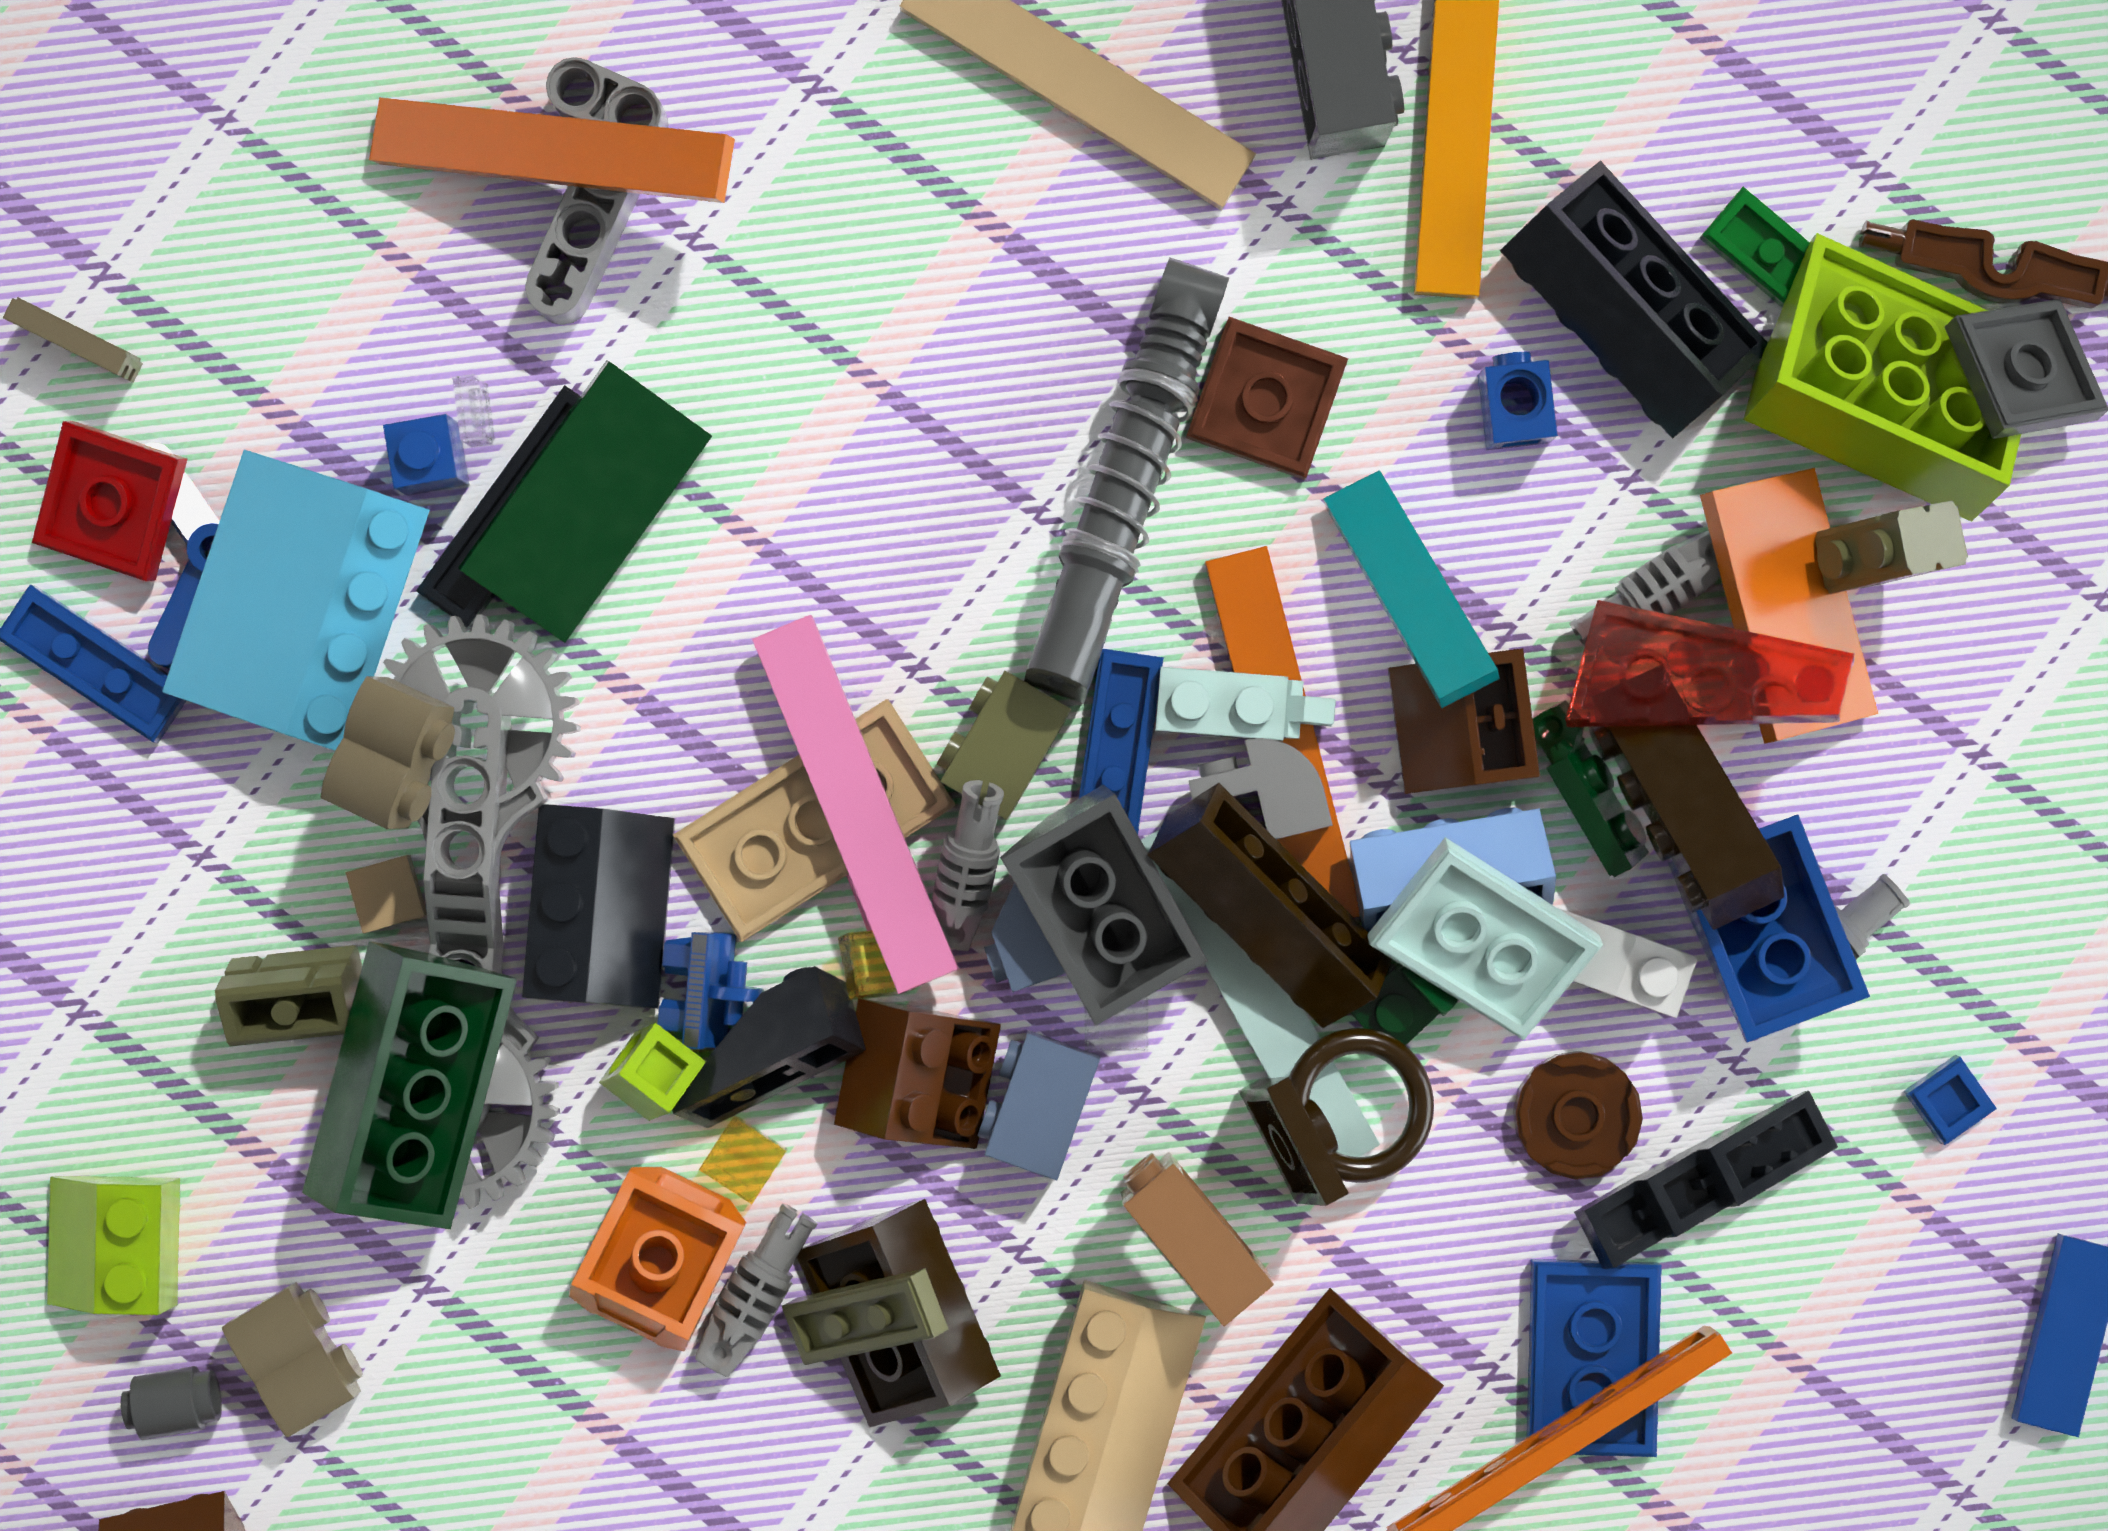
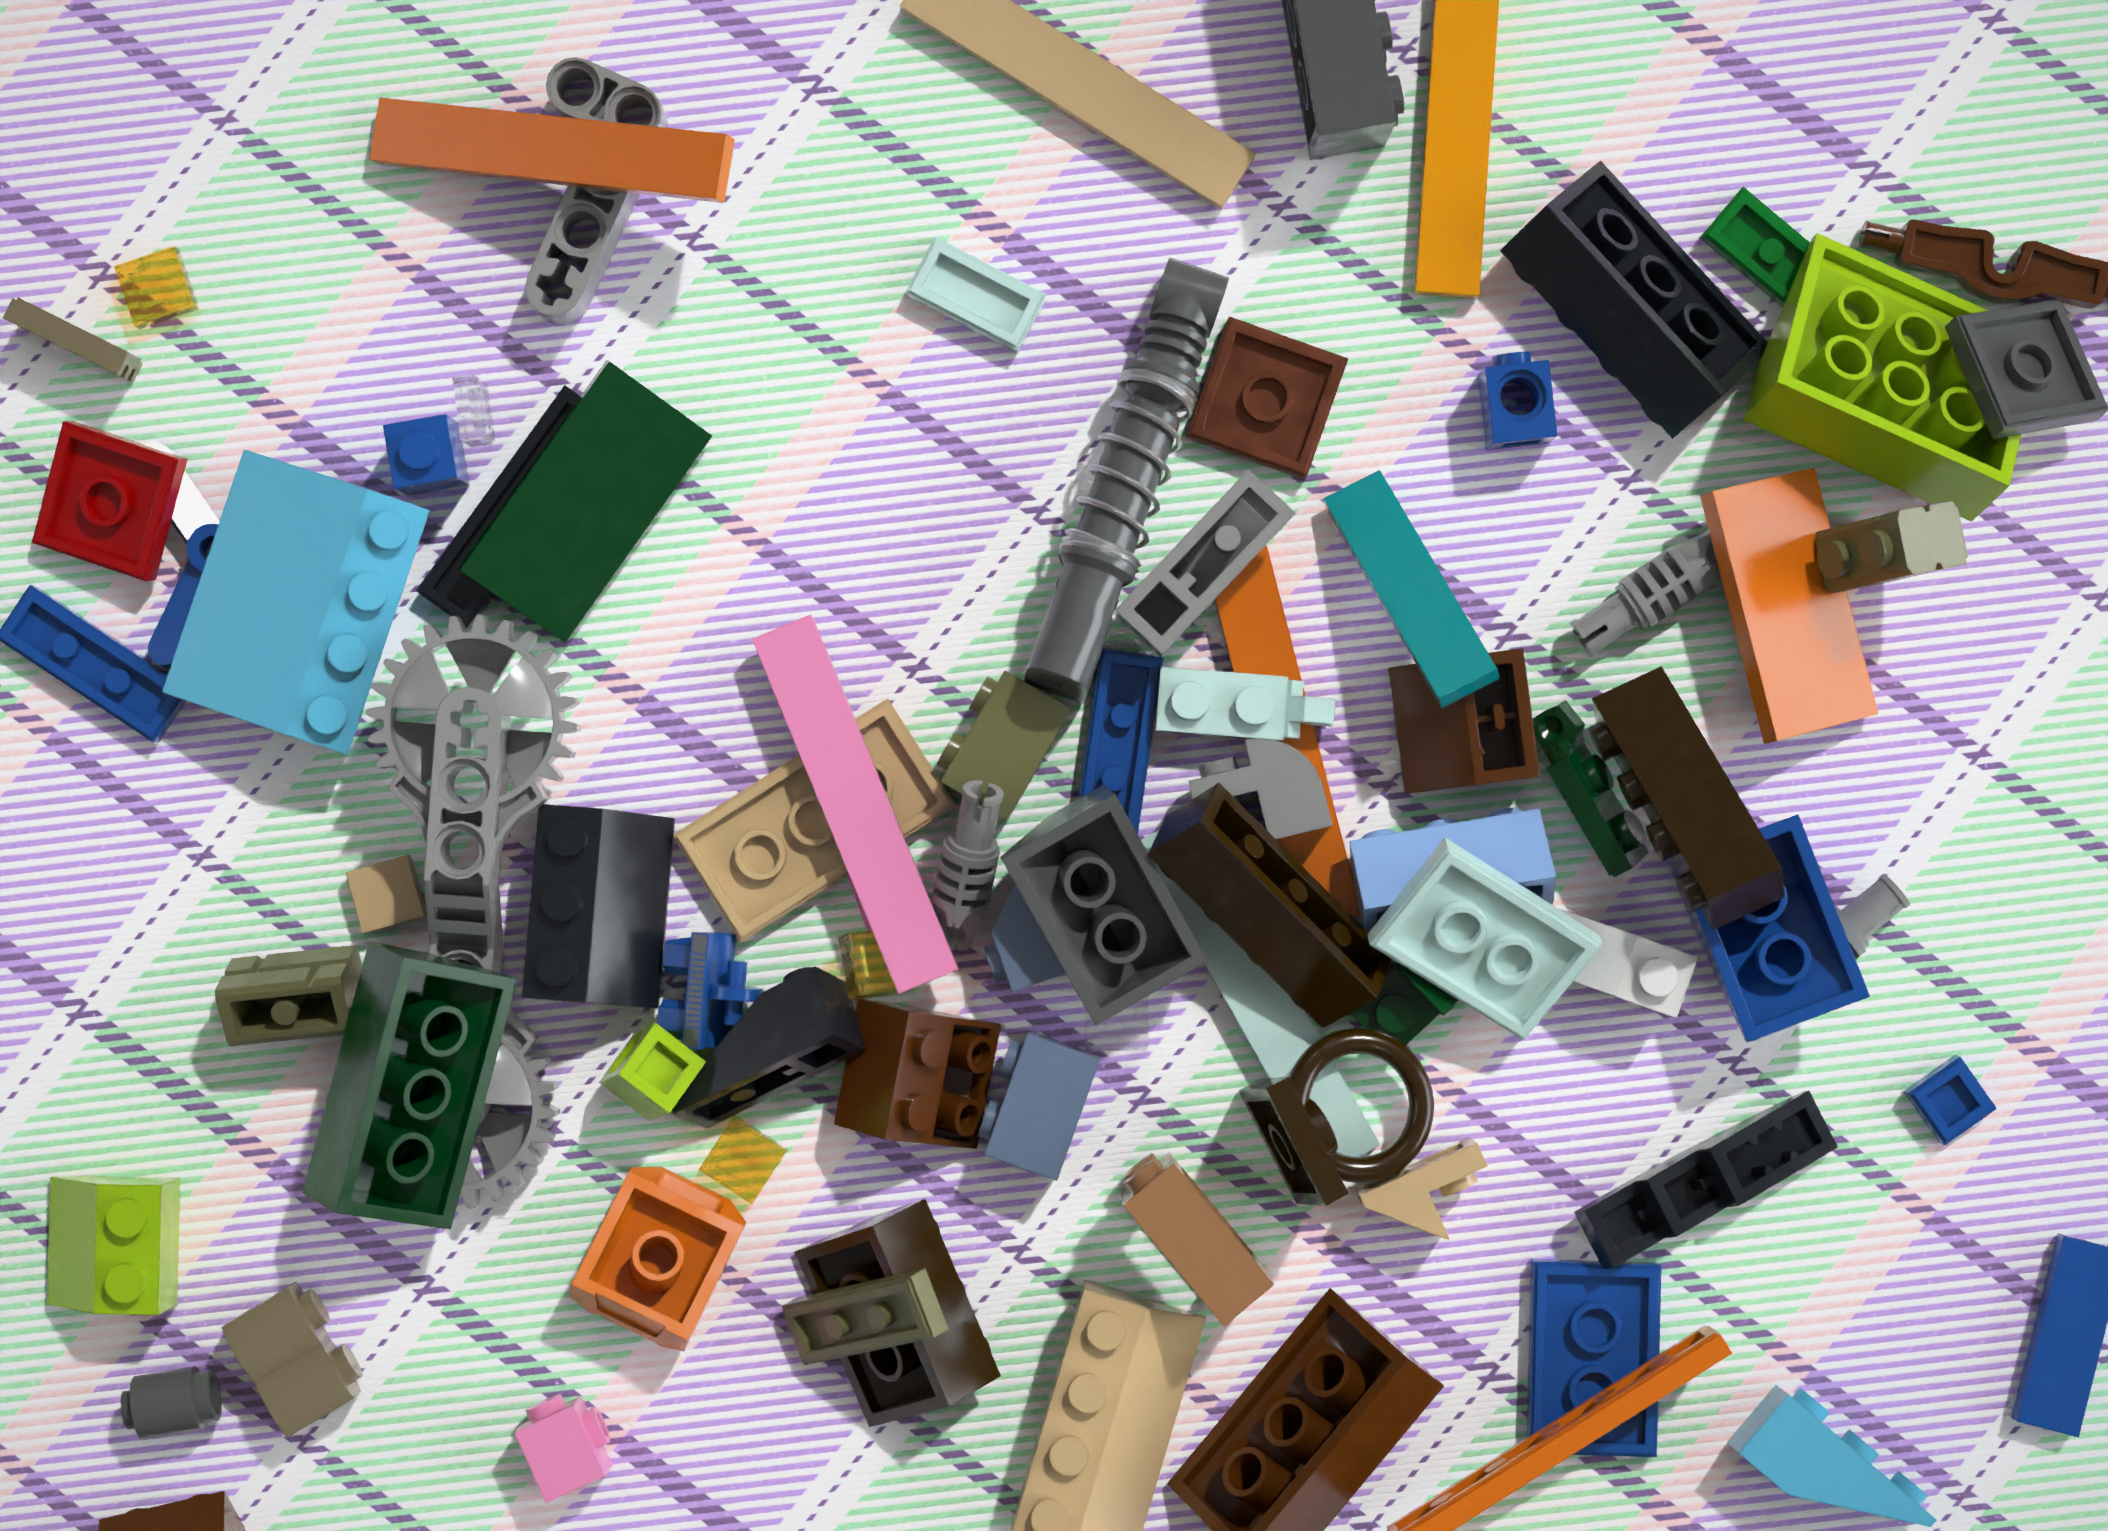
(156, 287): none -> clear yellow tile
(388, 753): dark tan brick -> none
(564, 1445): none -> bright pink brick
(753, 1294): light grey hinge -> none
(976, 294): none -> light aqua tile
(1204, 563): none -> light grey slope
(1407, 1192): none -> tan slope
(1577, 1115): reddish brown tile -> none
(1691, 672): clear red wing -> none
(1813, 1463): none -> medium azure slope

